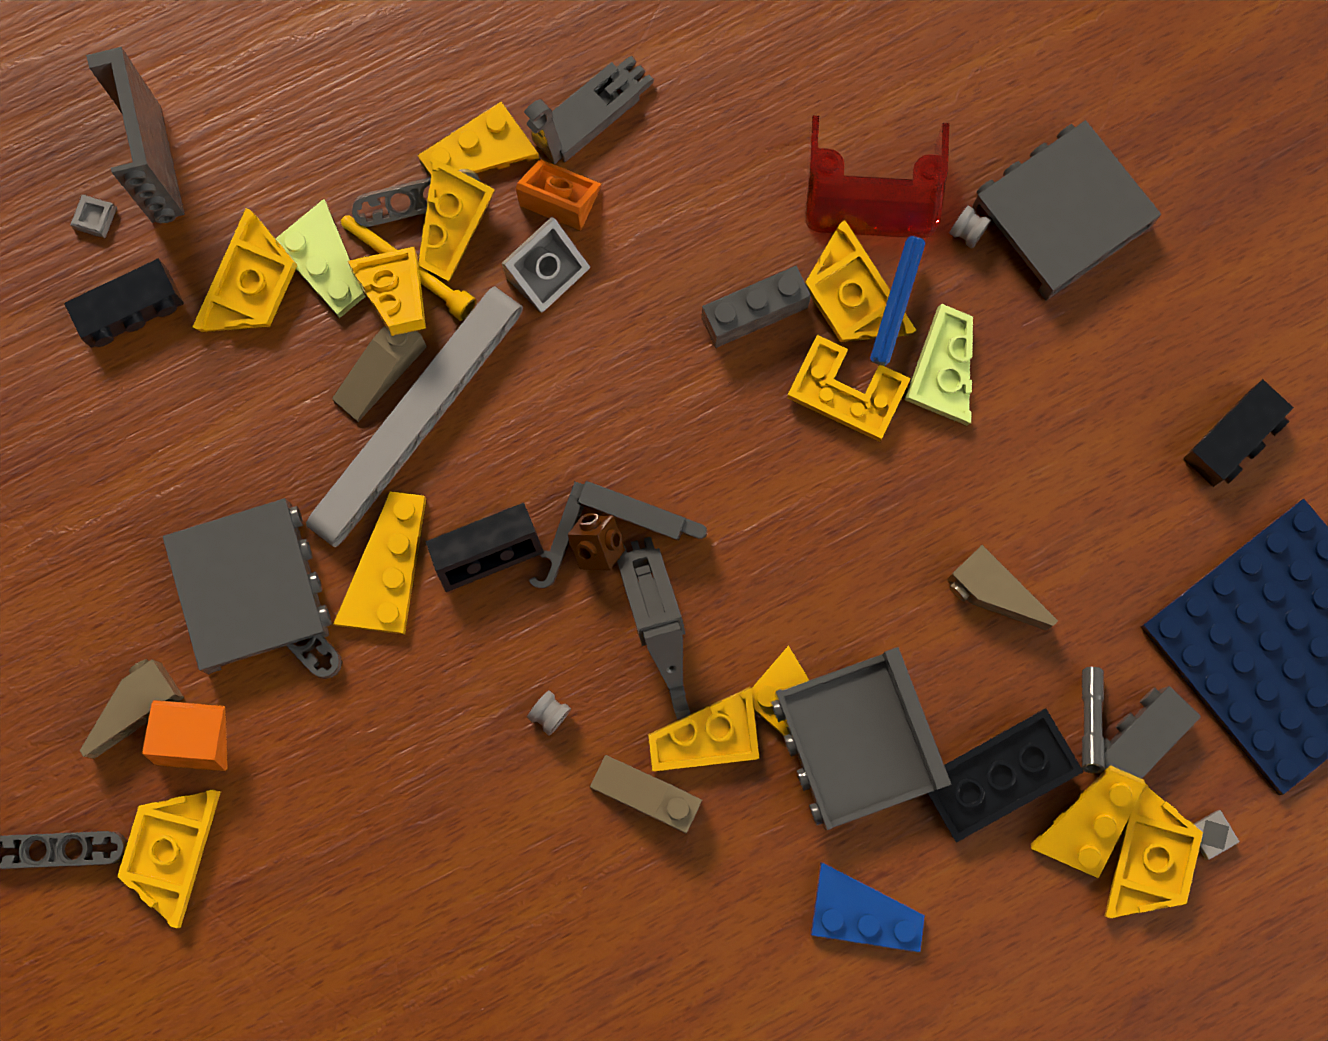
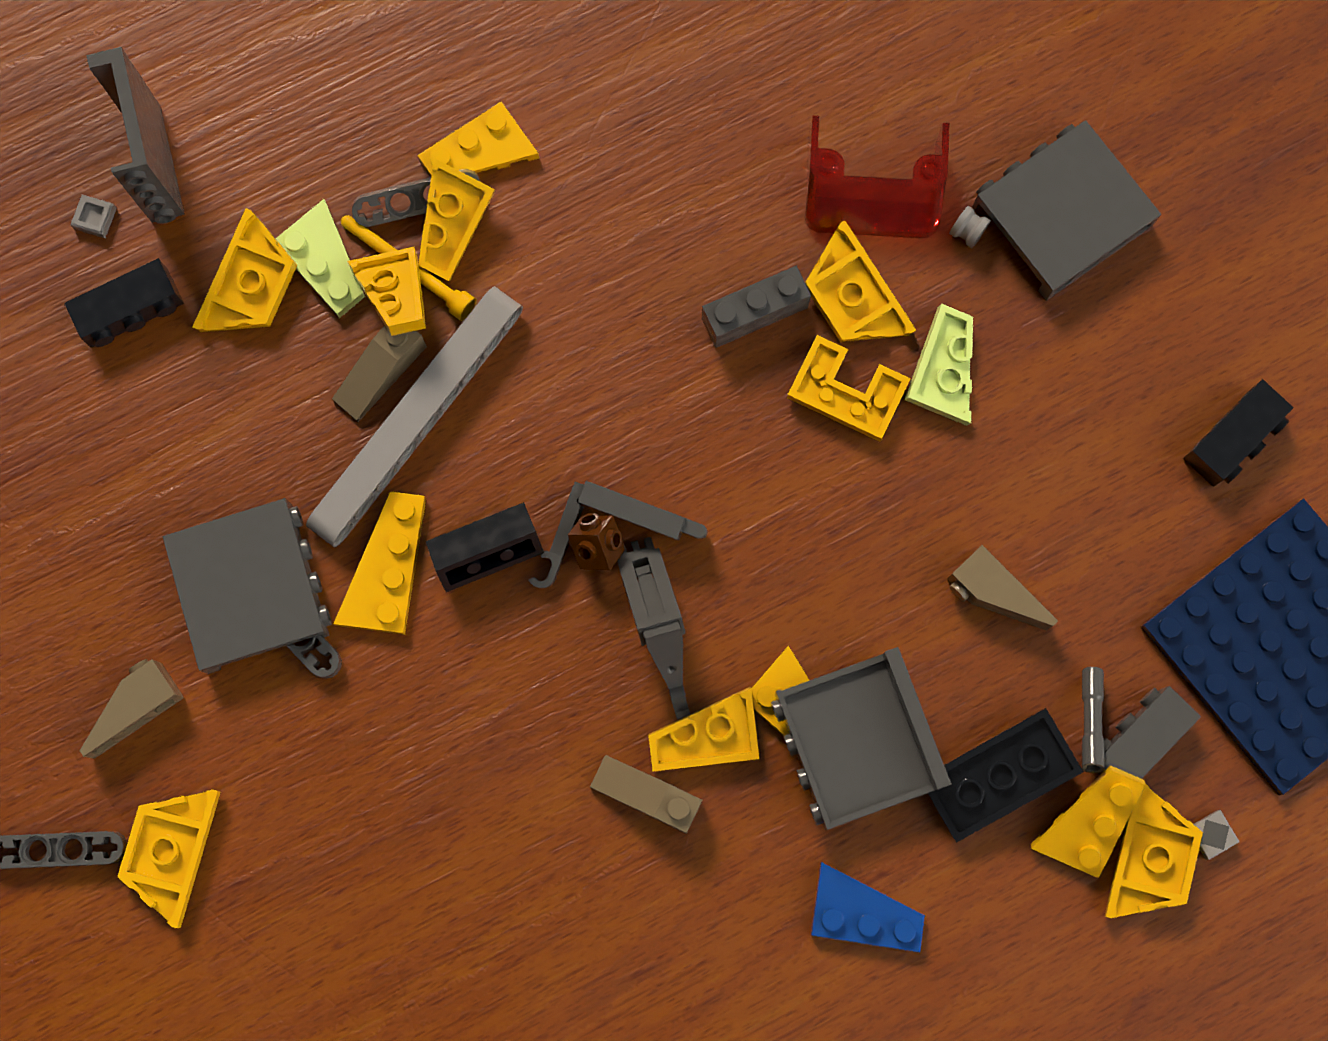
(186, 735): orange slope -> none
(545, 265): light grey slope -> none
(548, 713): light grey wheel -> none
(557, 193): orange slope -> none
(586, 111): dark grey hinge -> none
(897, 301): blue axle -> none

